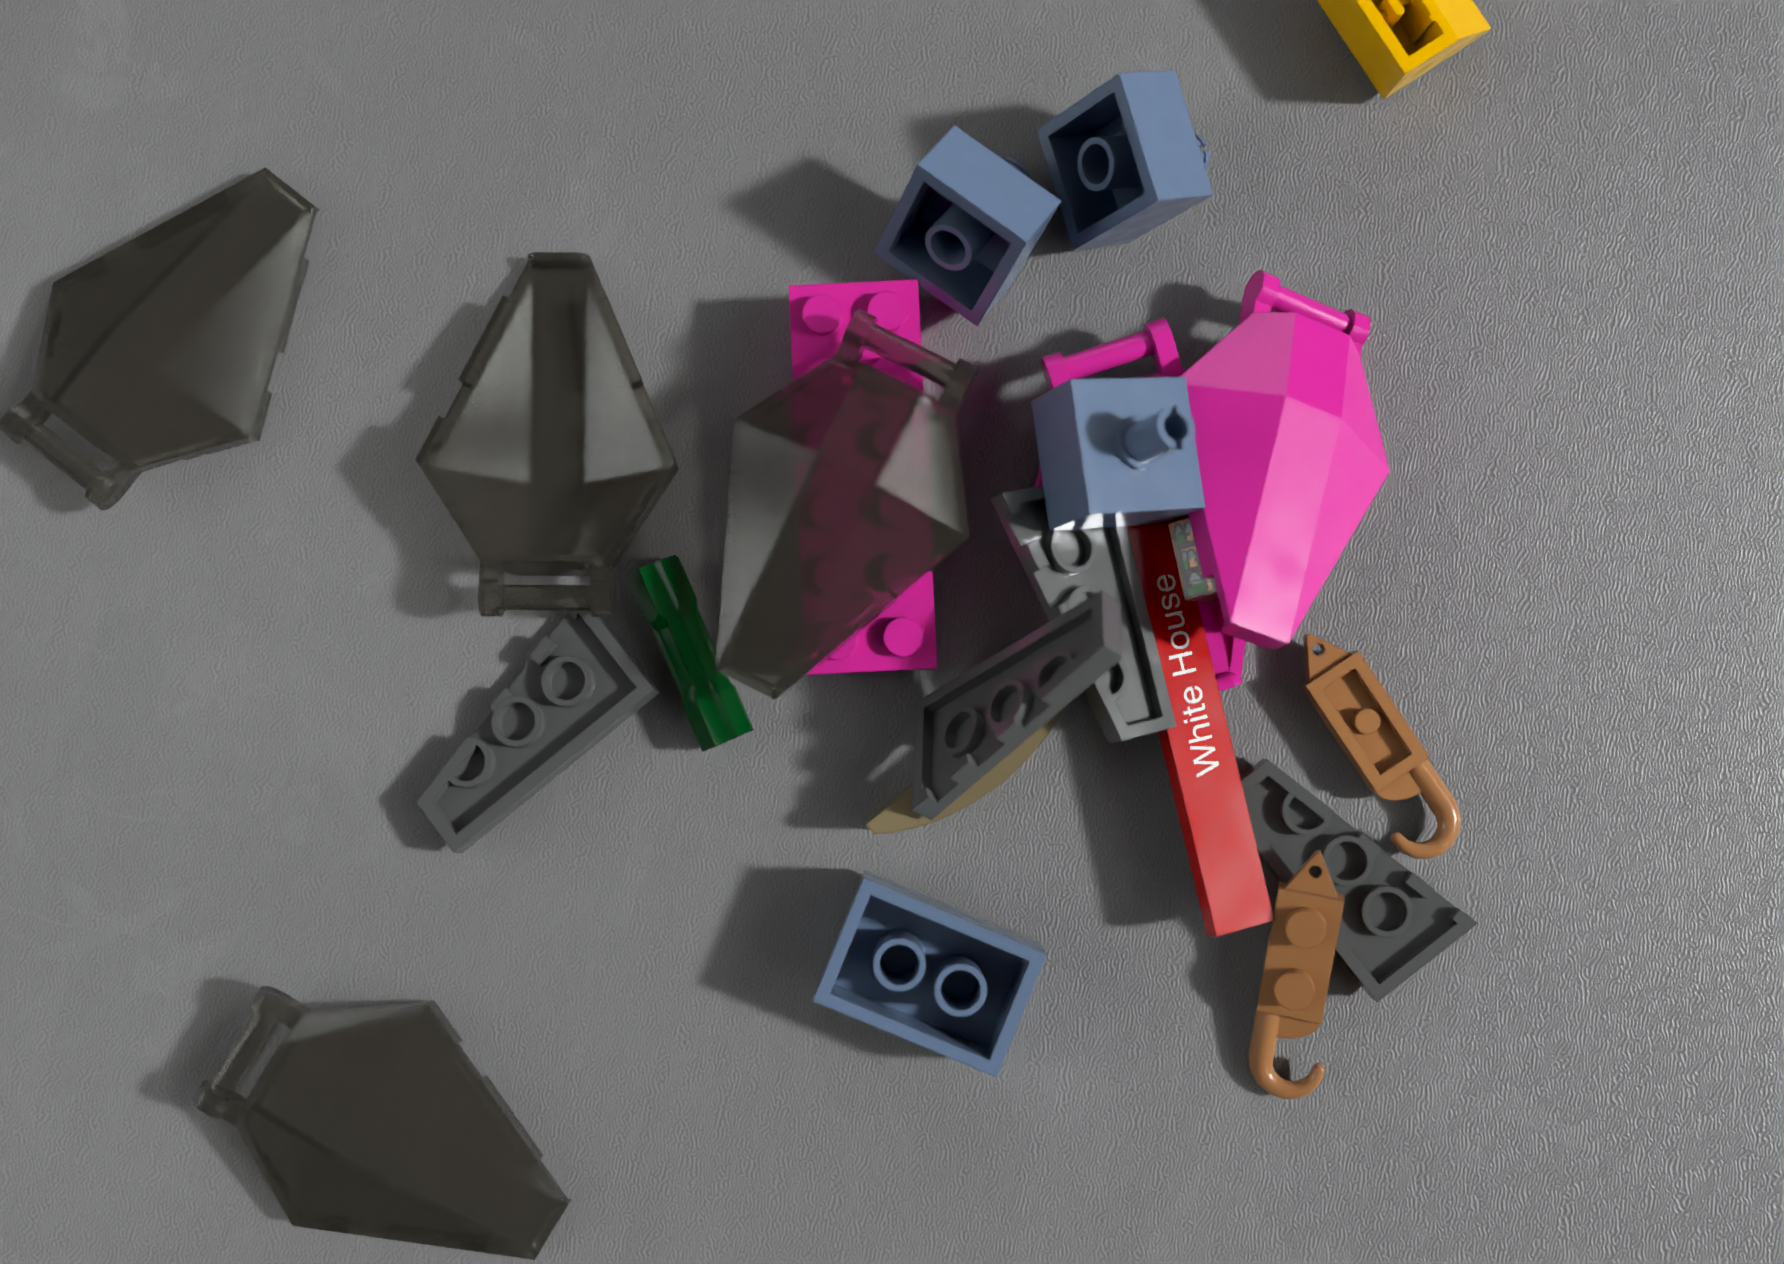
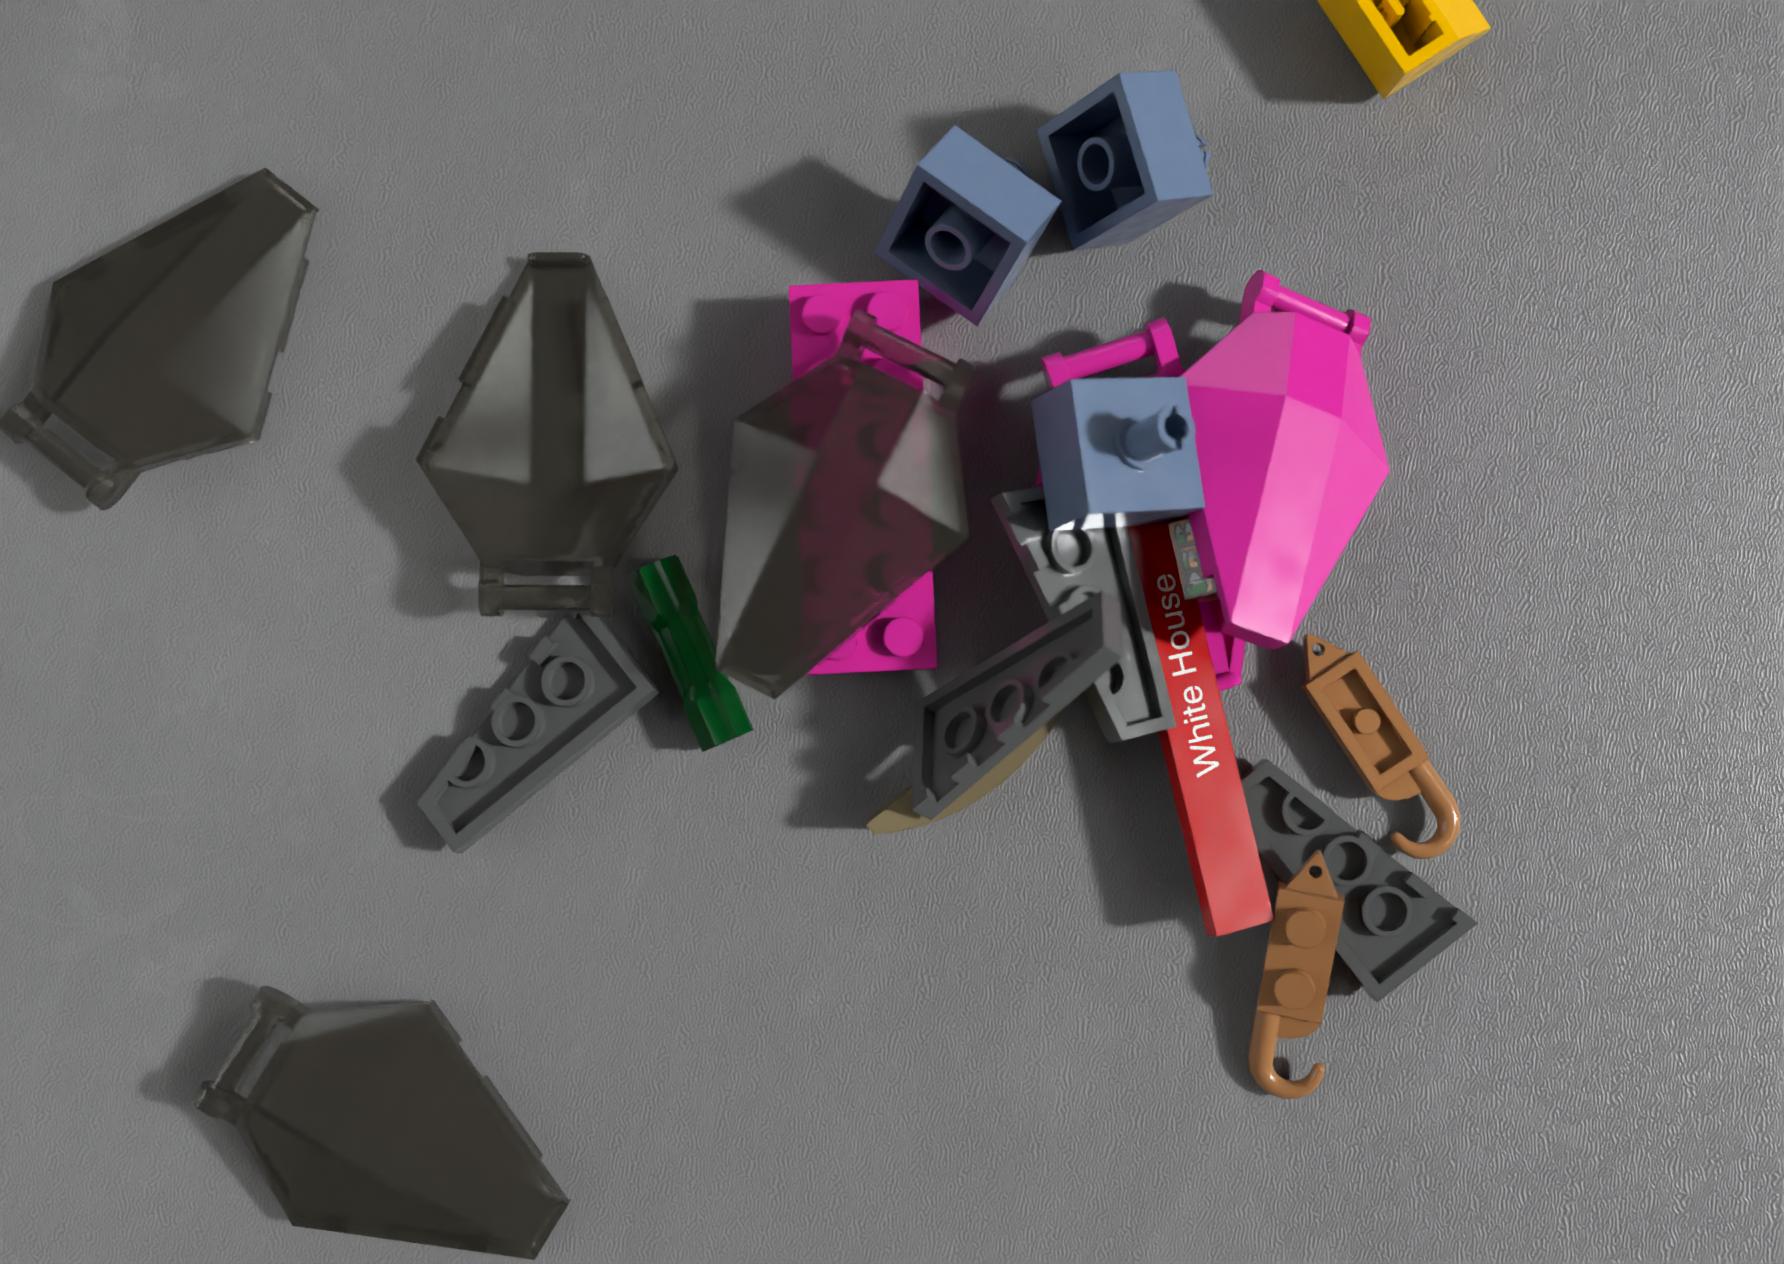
(930, 973): sand blue brick -> none

